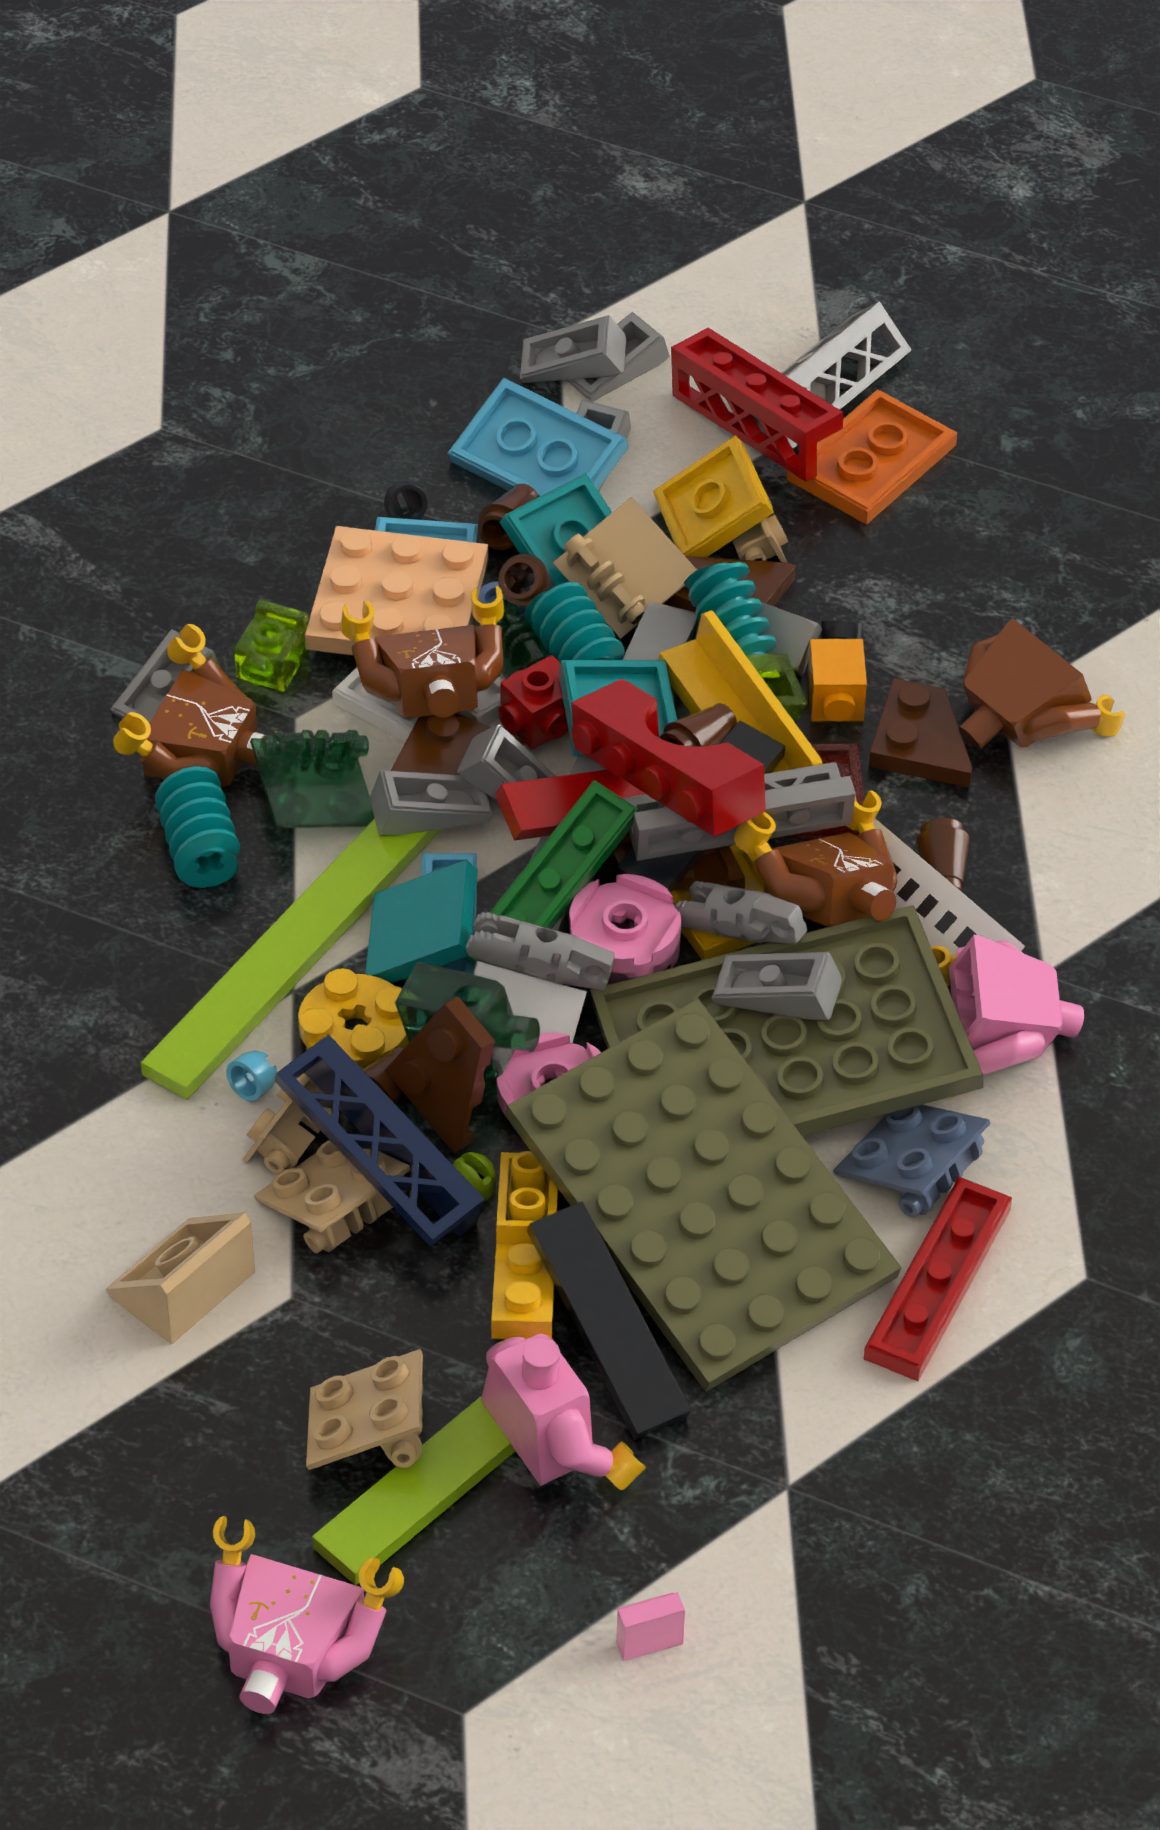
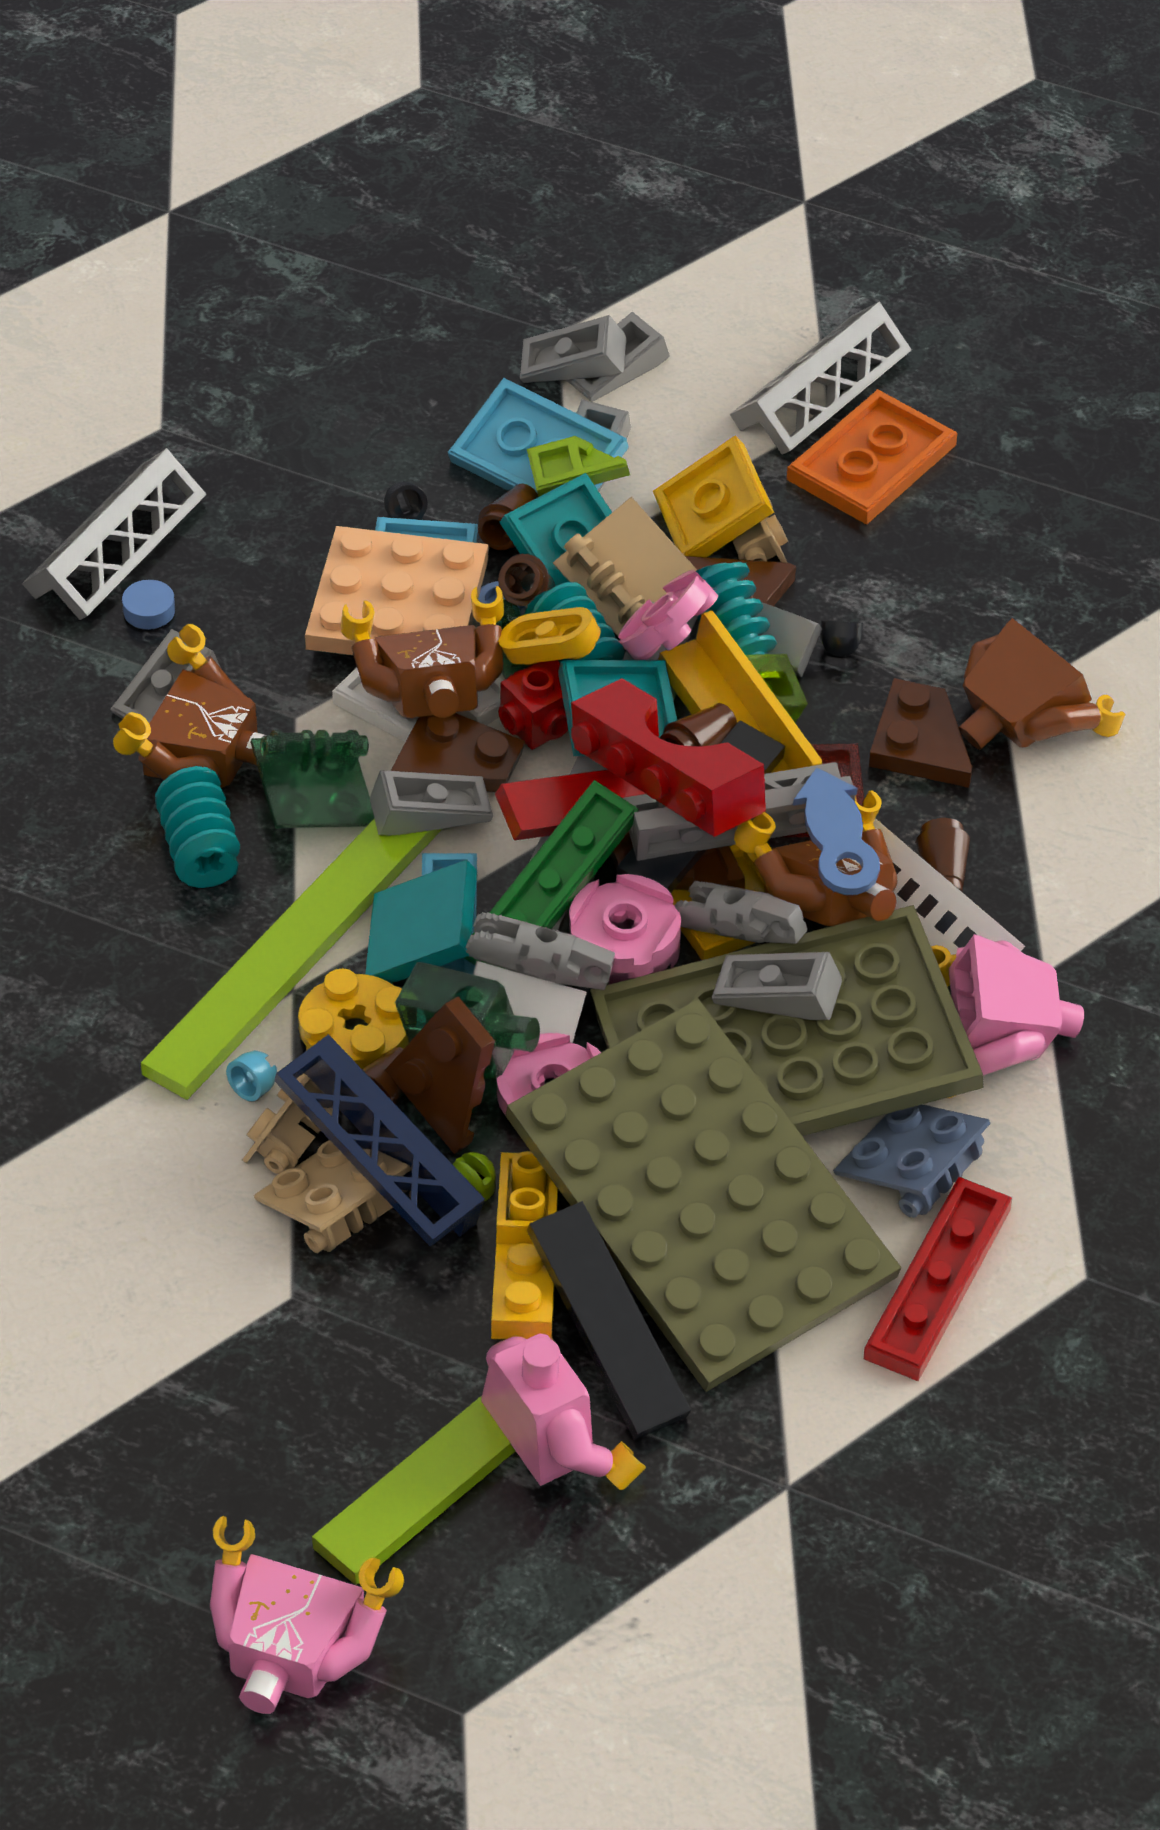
(101, 526): none -> fence
(148, 604): none -> medium blue tile
(187, 1273): tan slope -> none
(272, 646): clear neon green brick -> none
(368, 1411): tan hinge -> none
(497, 759): light grey slope -> none
(550, 636): none -> yellow plate
(569, 458): none -> lime tile
(650, 1626): bright pink tile -> none
(668, 617): none -> bright pink plate
(751, 391): red fence -> none
(837, 680): light orange brick -> none
(837, 831): none -> medium blue brick

